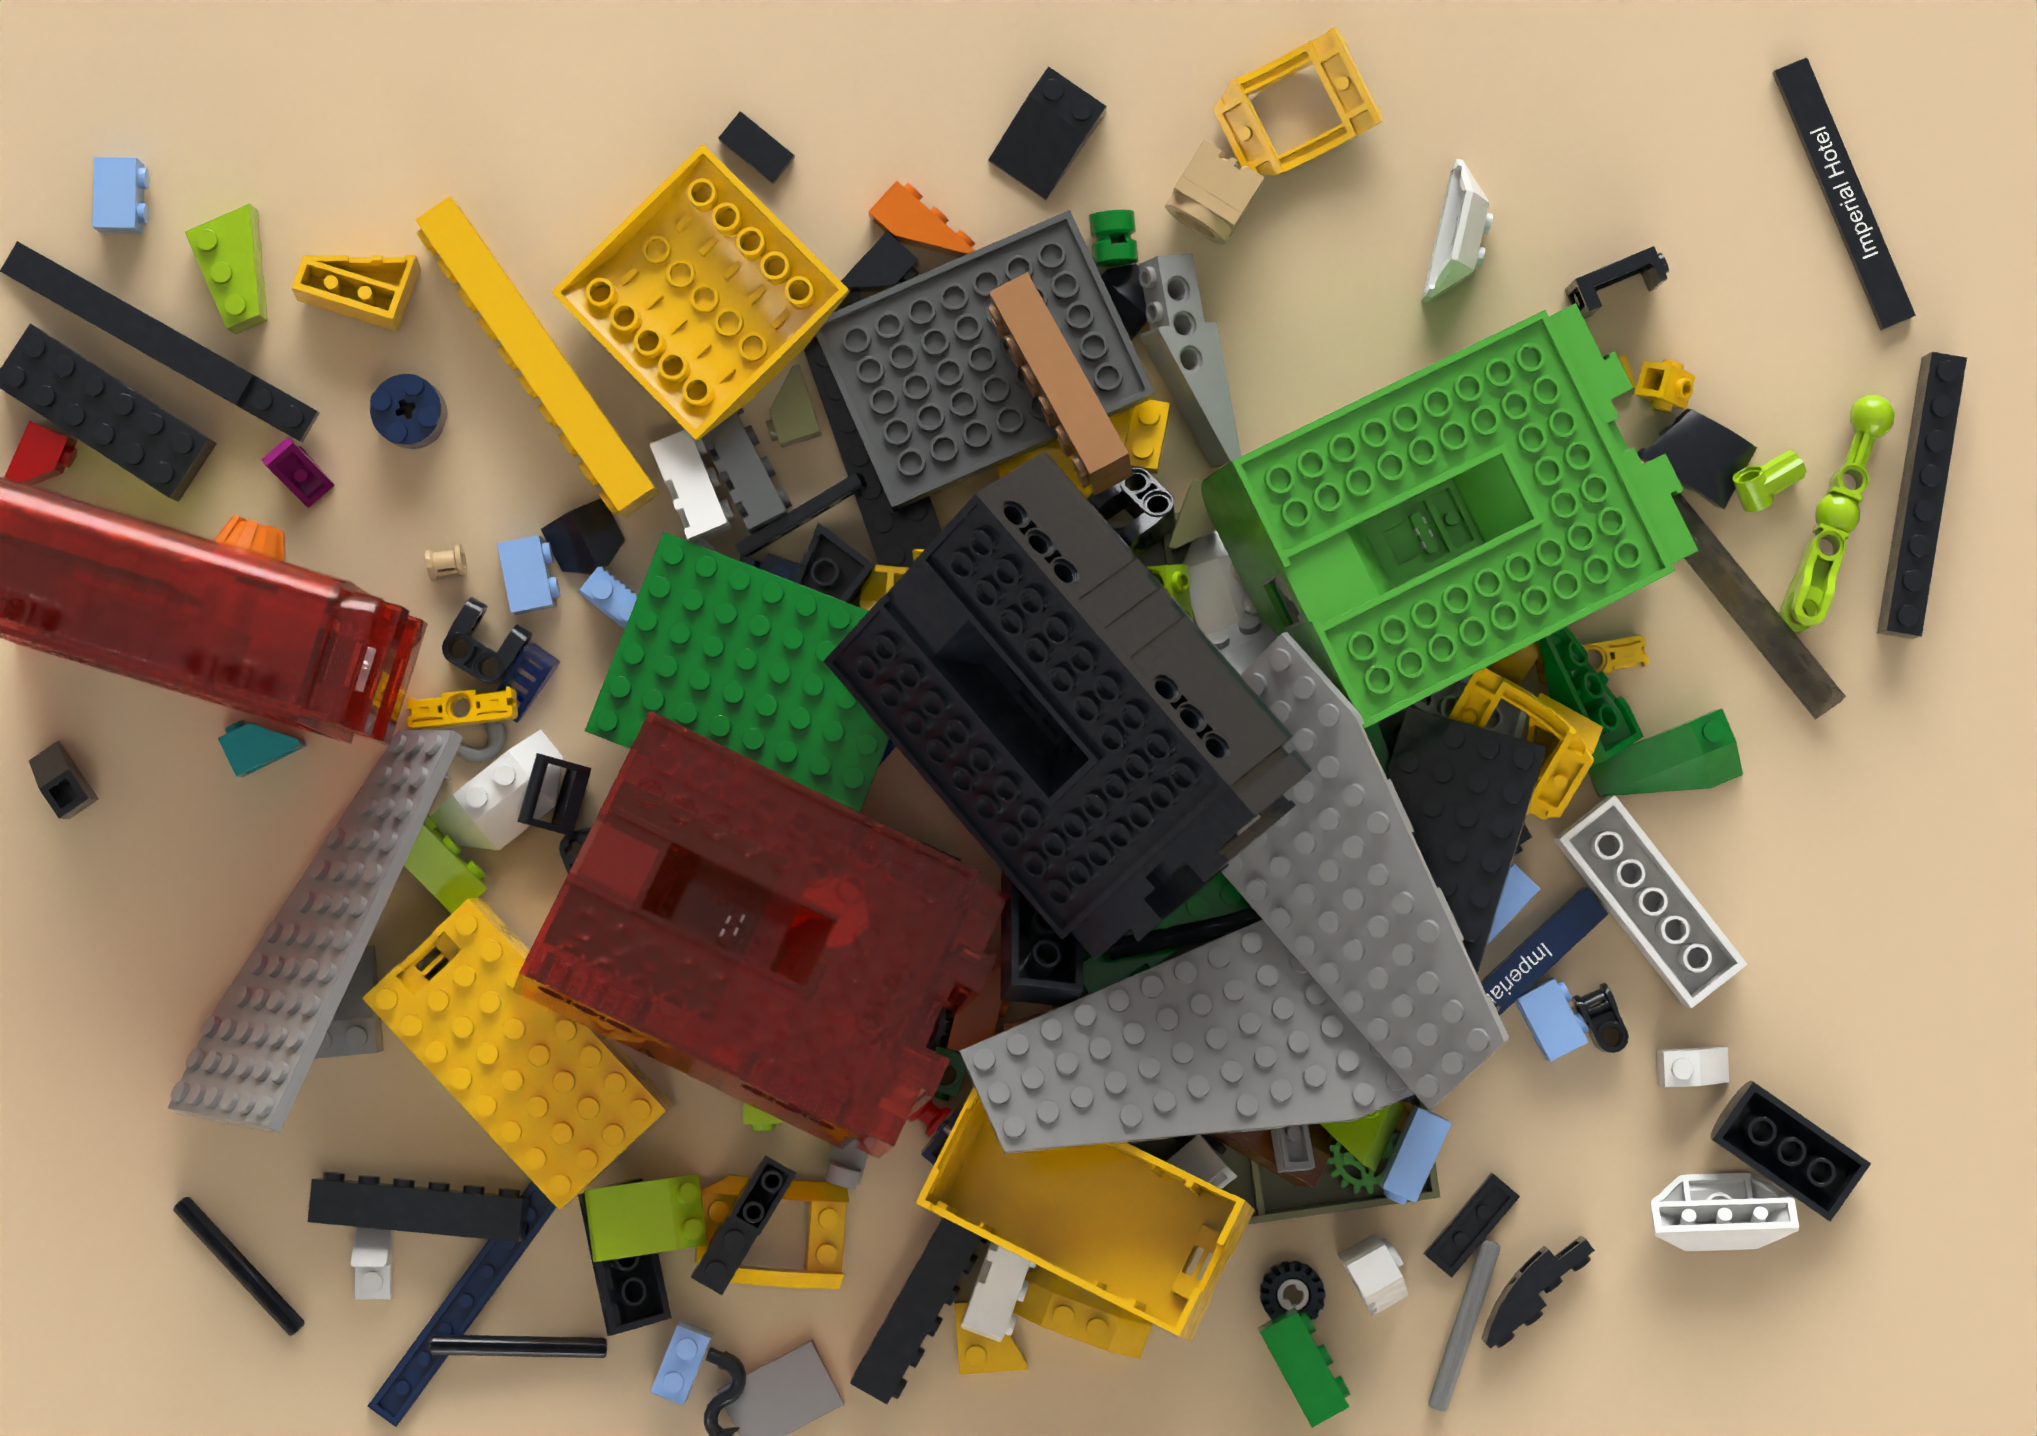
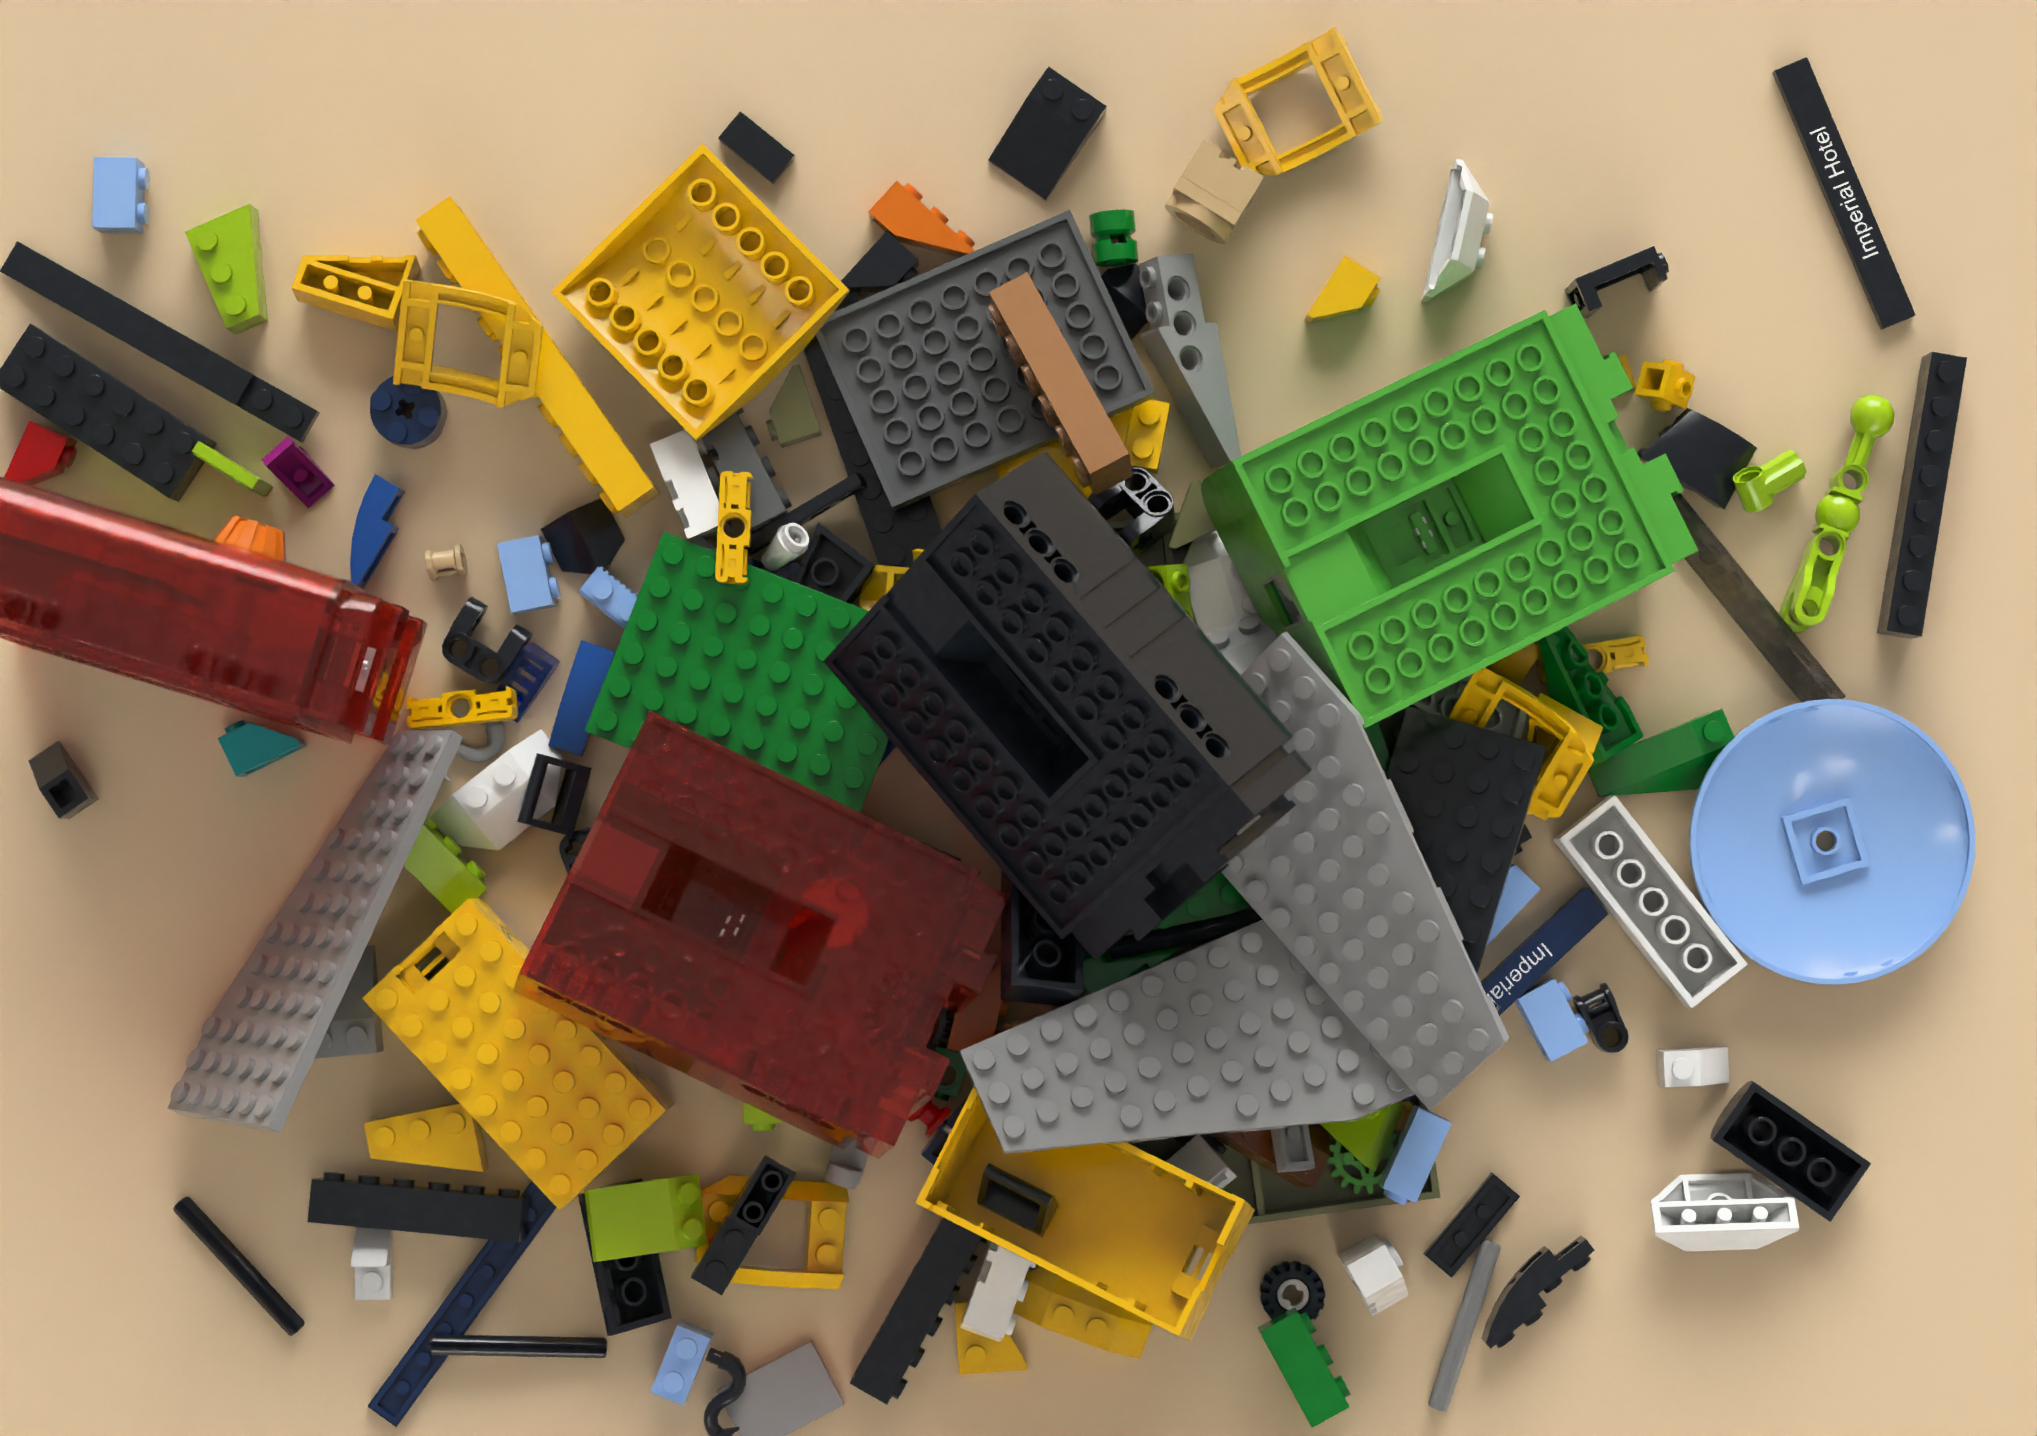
(231, 469): none -> lime tile
(372, 531): none -> blue slope
(417, 343): none -> yellow wedge
(430, 1137): none -> yellow wedge
(580, 697): none -> blue slope
(731, 552): none -> yellow piece
(786, 545): none -> white cone
(1016, 1200): none -> black tile
(1345, 292): none -> yellow slope
(1895, 856): none -> light blue dish

